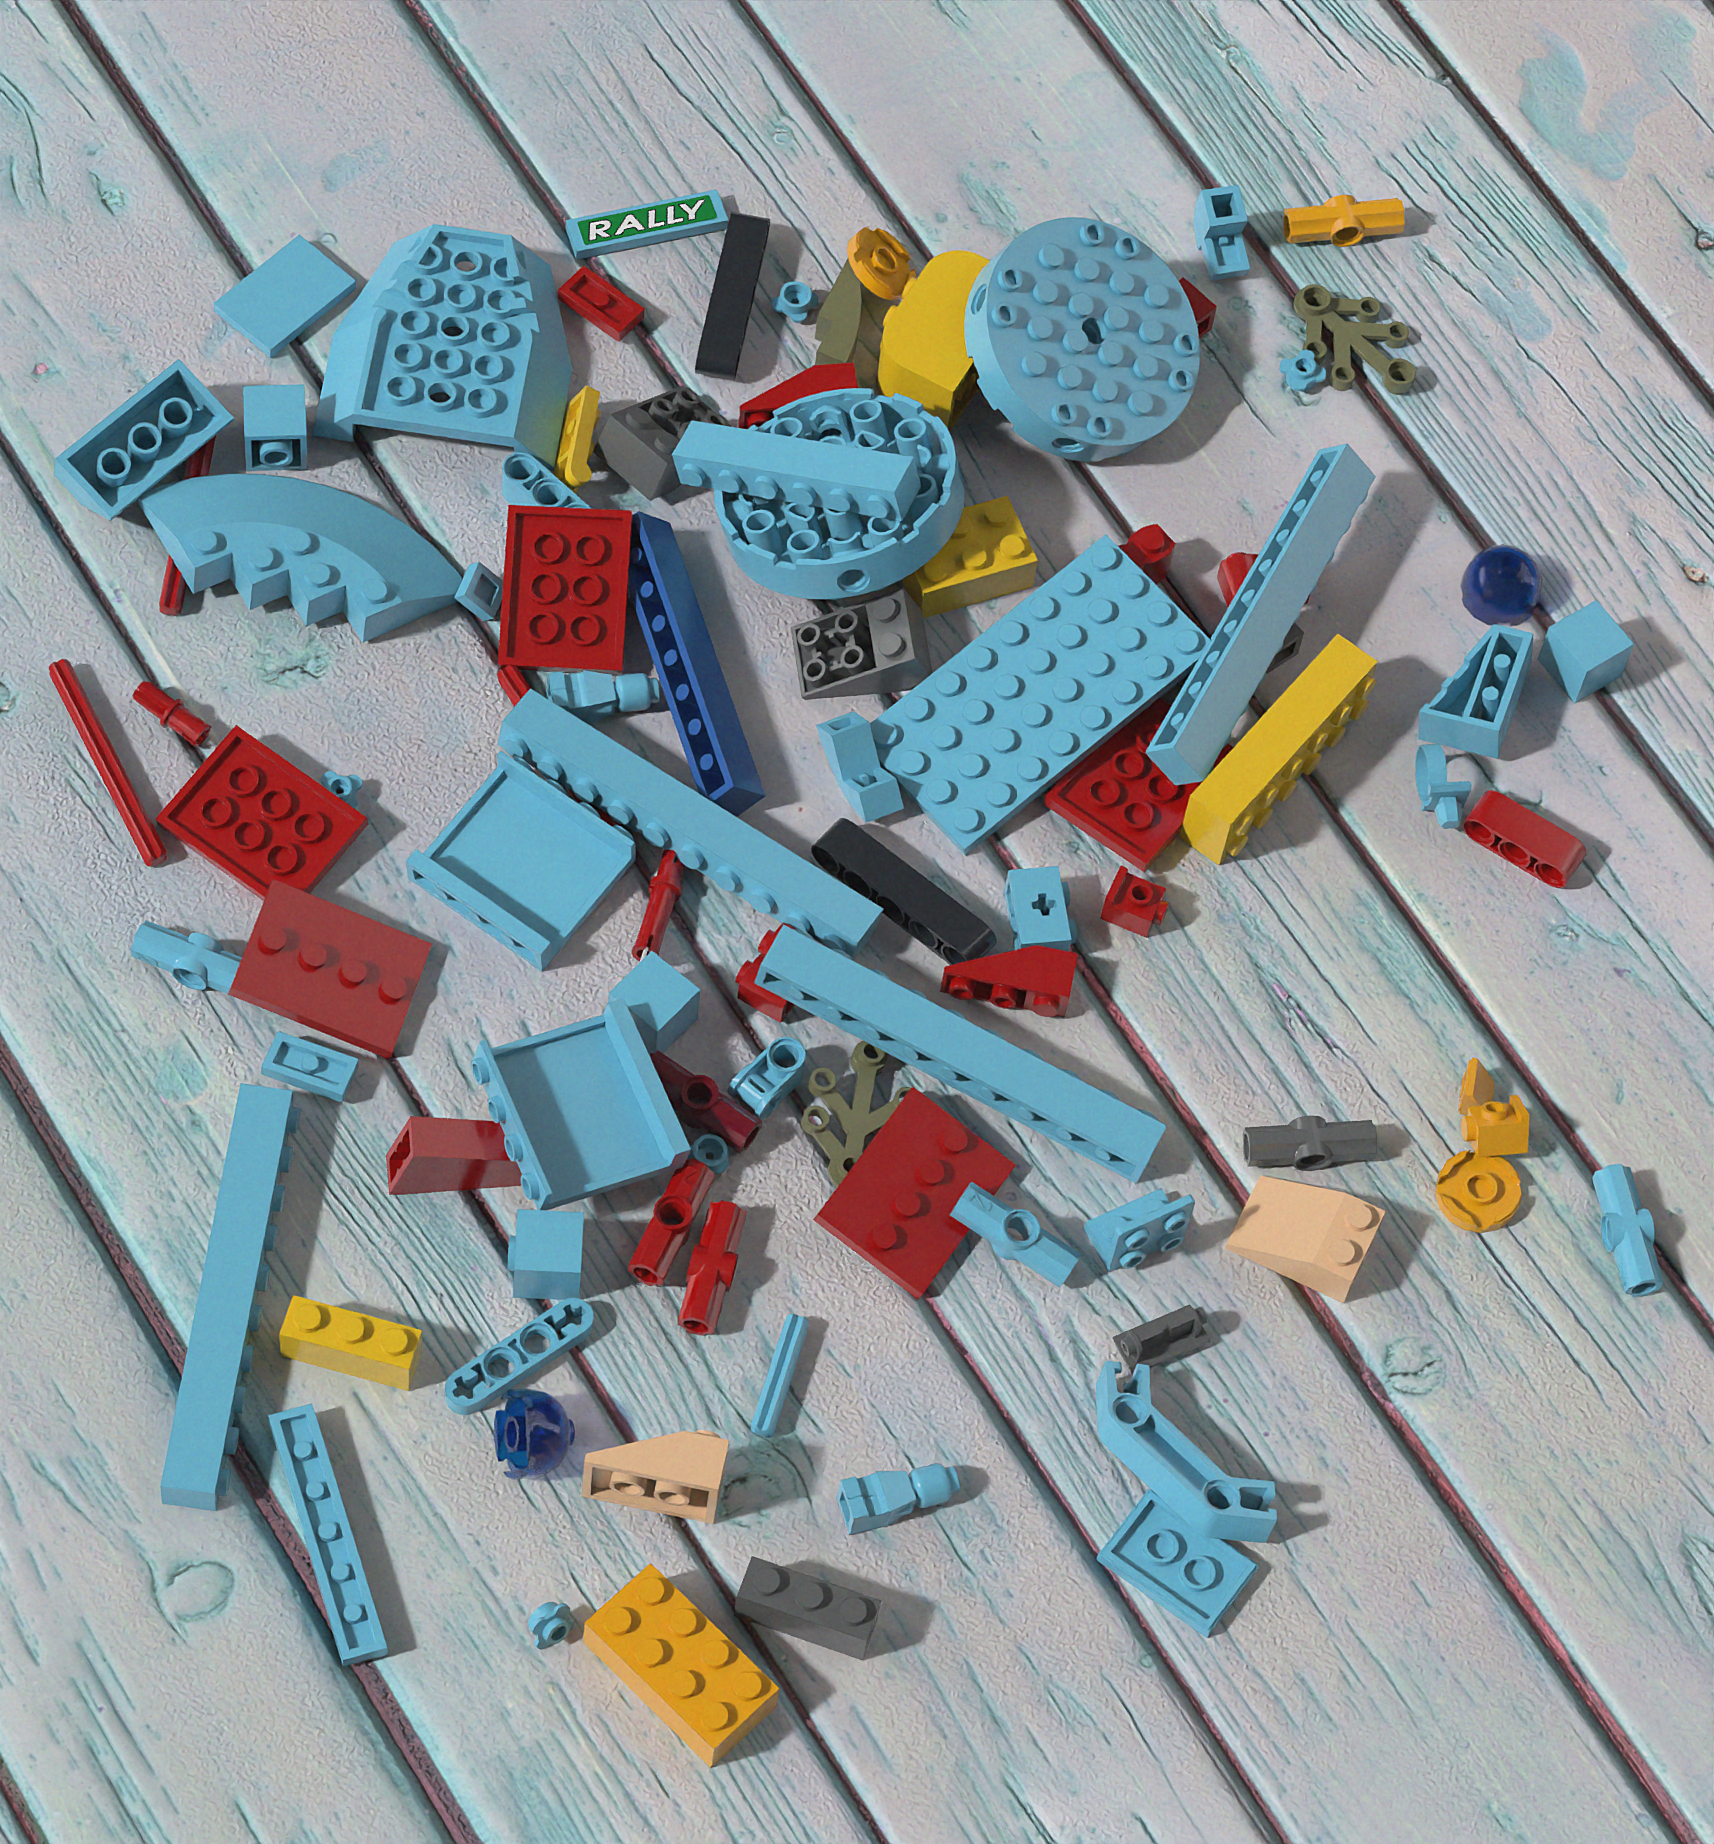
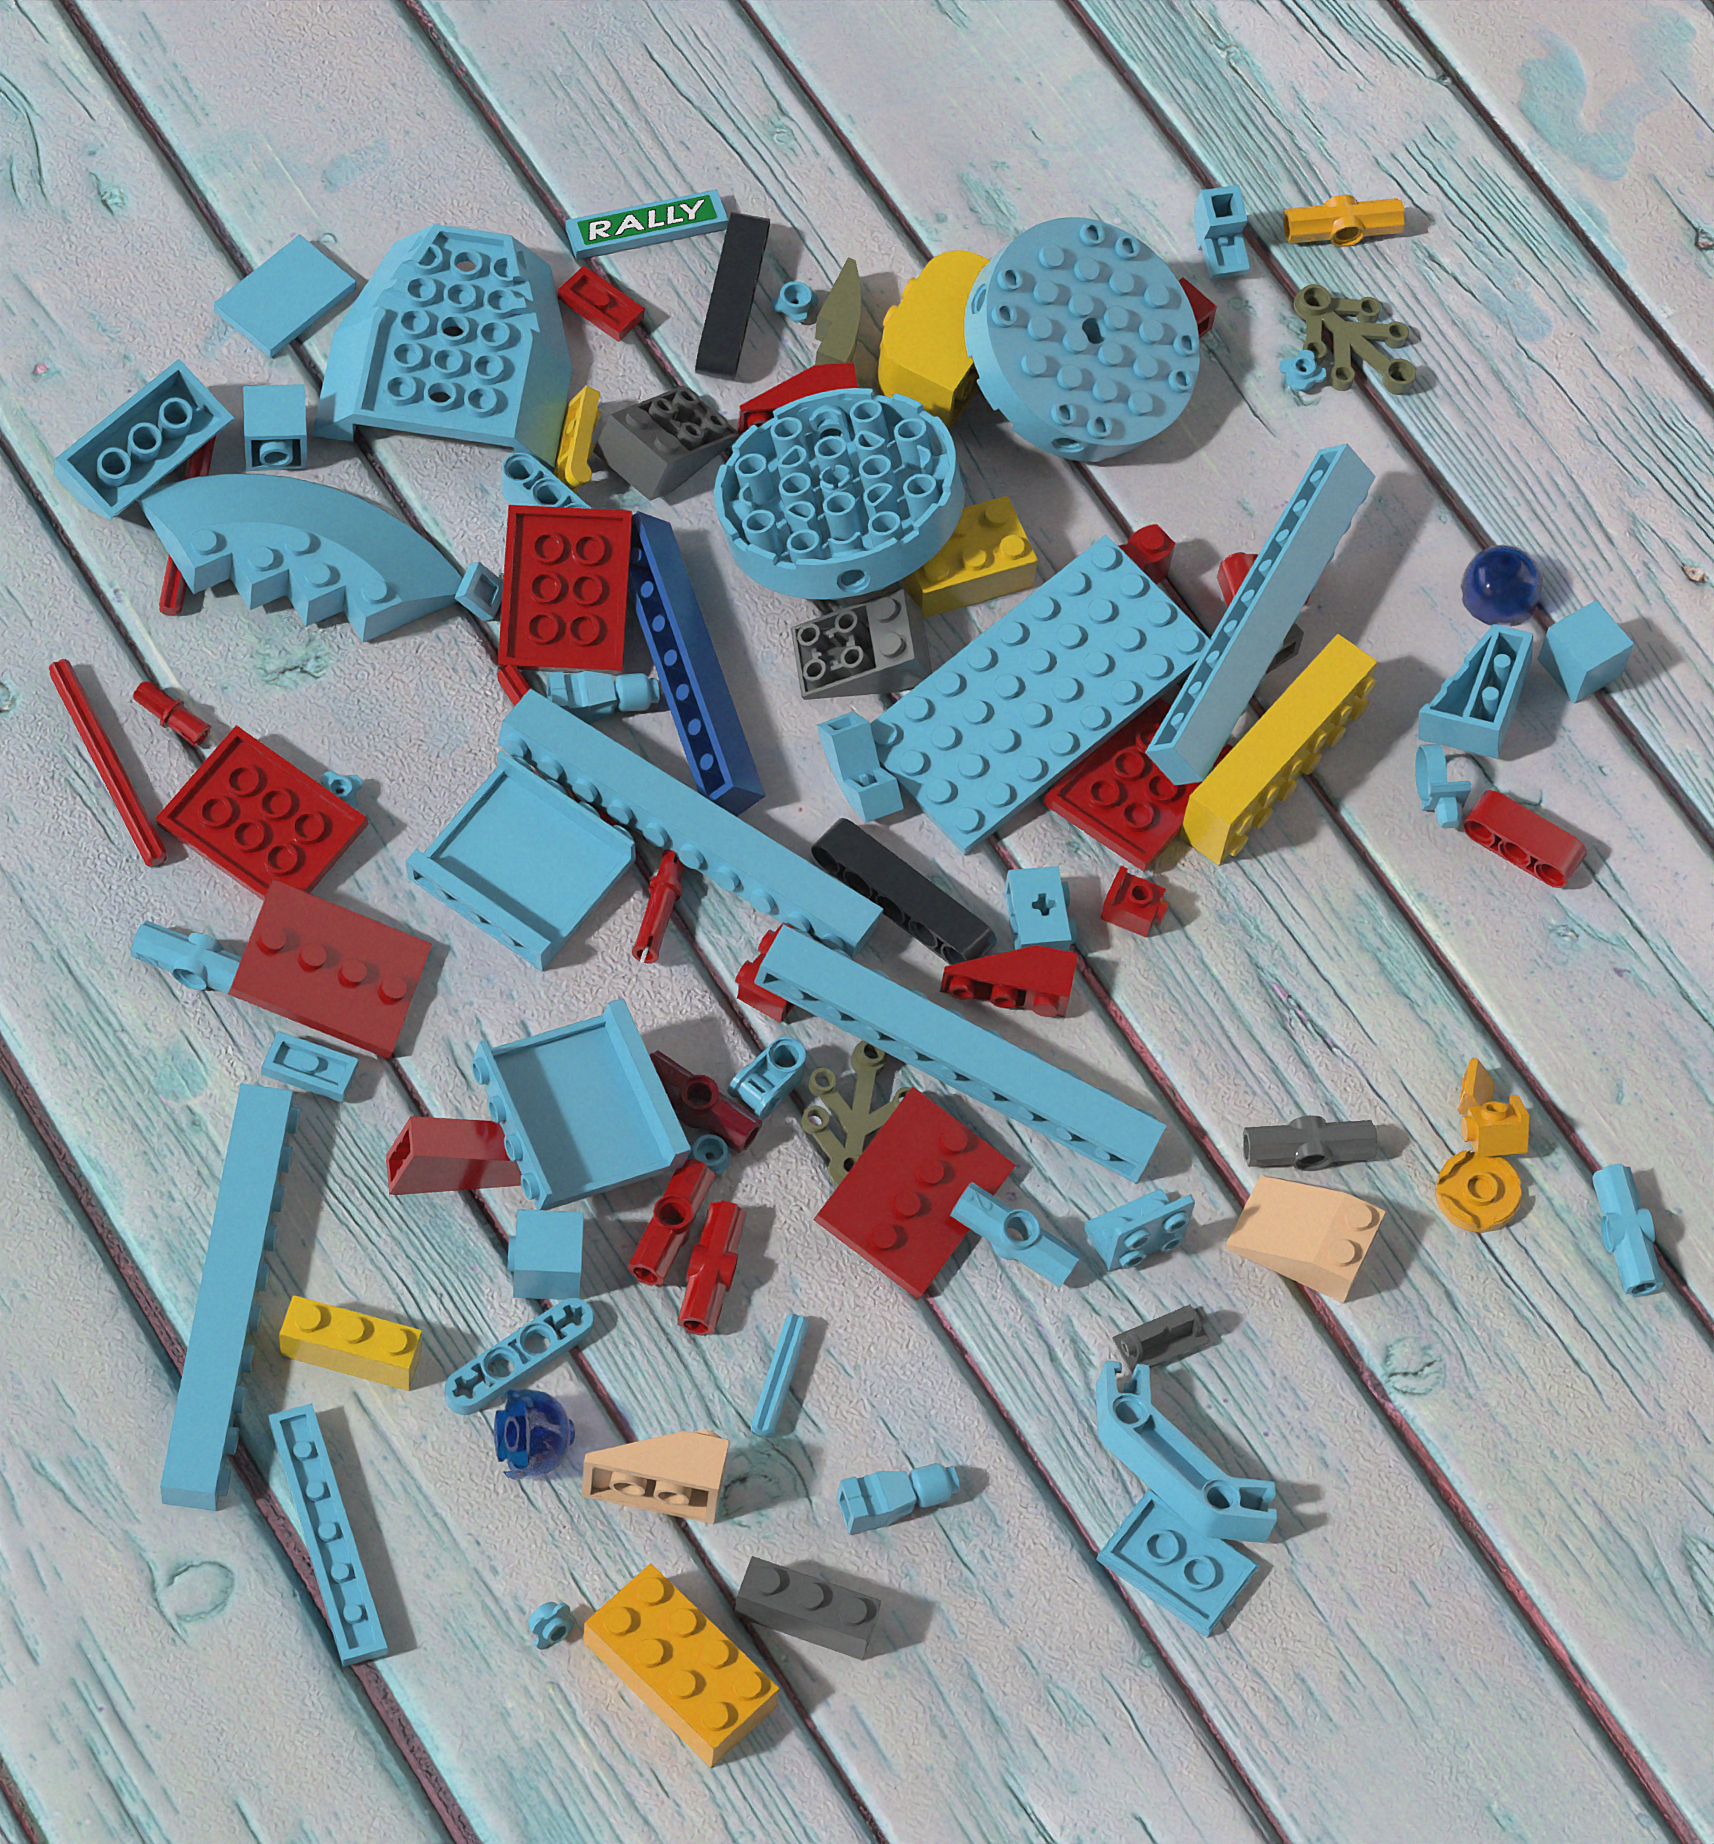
(658, 1001): medium azure head -> none
(797, 470): medium azure brick -> none
(880, 262): light orange tile -> none

